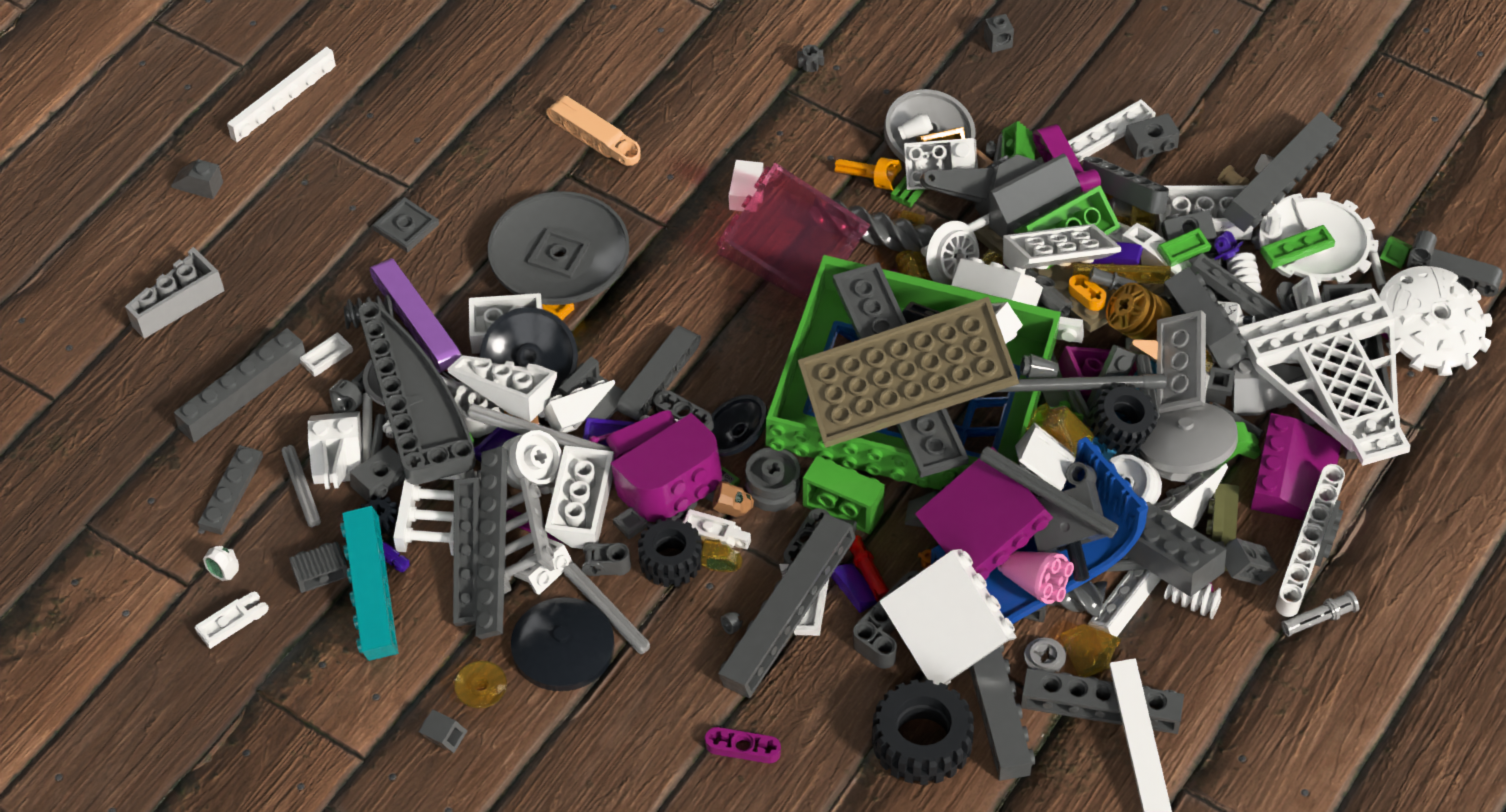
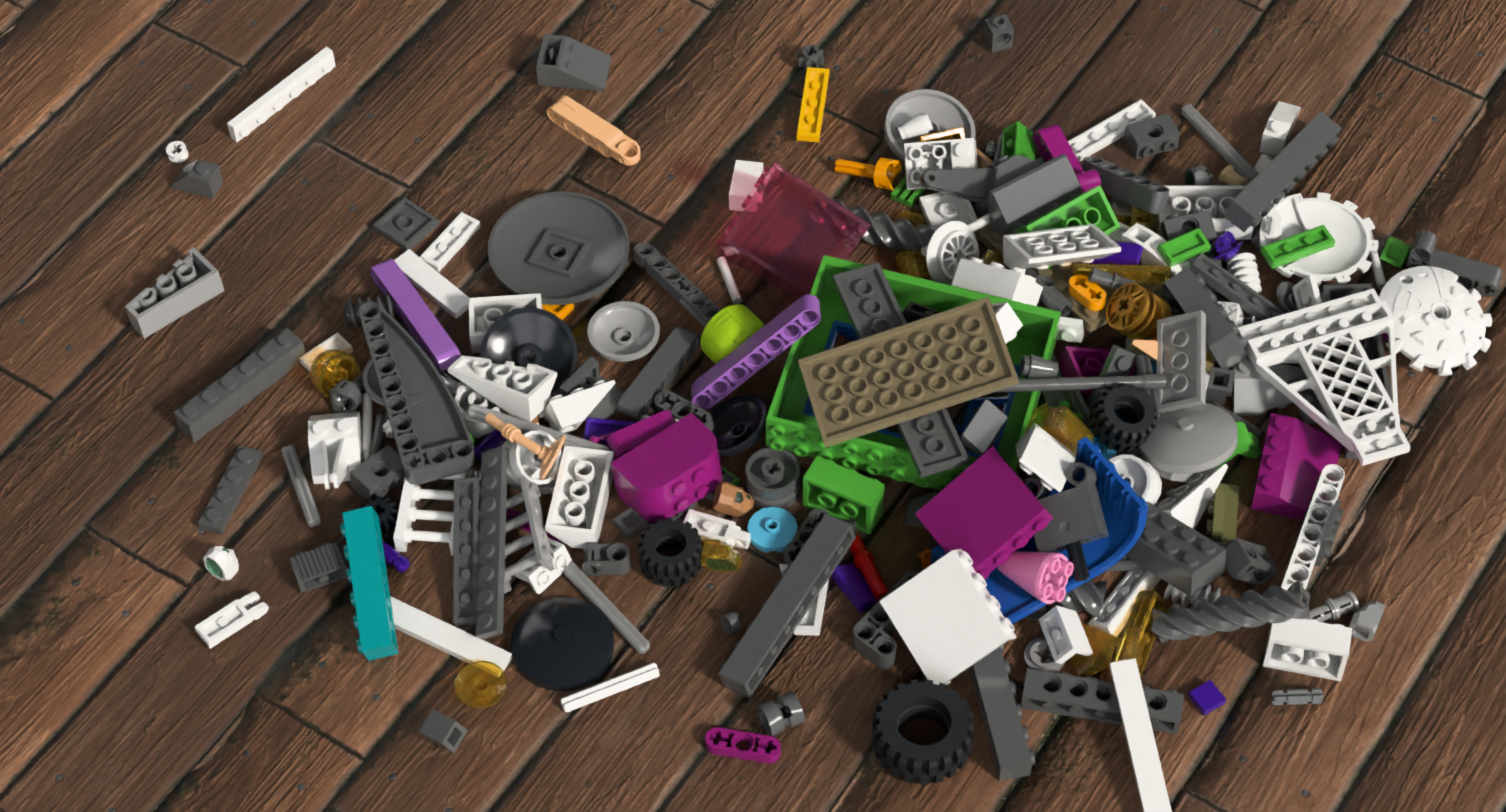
(177, 157): none -> white bush
(331, 367): none -> clear yellow cylinder
(433, 284): none -> white tile
(445, 636): none -> white tile
(450, 241): none -> white tile
(546, 454): none -> light nougat dish
(571, 64): none -> dark grey slope
(609, 687): none -> white axle
(623, 331): none -> light grey dish
(724, 330): none -> piece
(728, 279): none -> white piece
(756, 352): none -> medium lavender beam
(772, 539): none -> medium azure plate
(772, 717): none -> dark grey wheel
(813, 104): none -> yellow plate
(943, 208): none -> white plate
(983, 428): none -> slope
(1049, 492): dark grey axle -> none
(1064, 634): none -> white panel
(1138, 636): none -> clear yellow slope
(1198, 176): none -> dark grey rock
(1207, 697): none -> dark purple tile
(1218, 142): none -> light grey axle
(1230, 614): none -> dark grey piece
(1279, 128): none -> white slope
(1297, 696): none -> dark grey axle
(1308, 648): none -> white brick
(1366, 621): none -> light grey rock

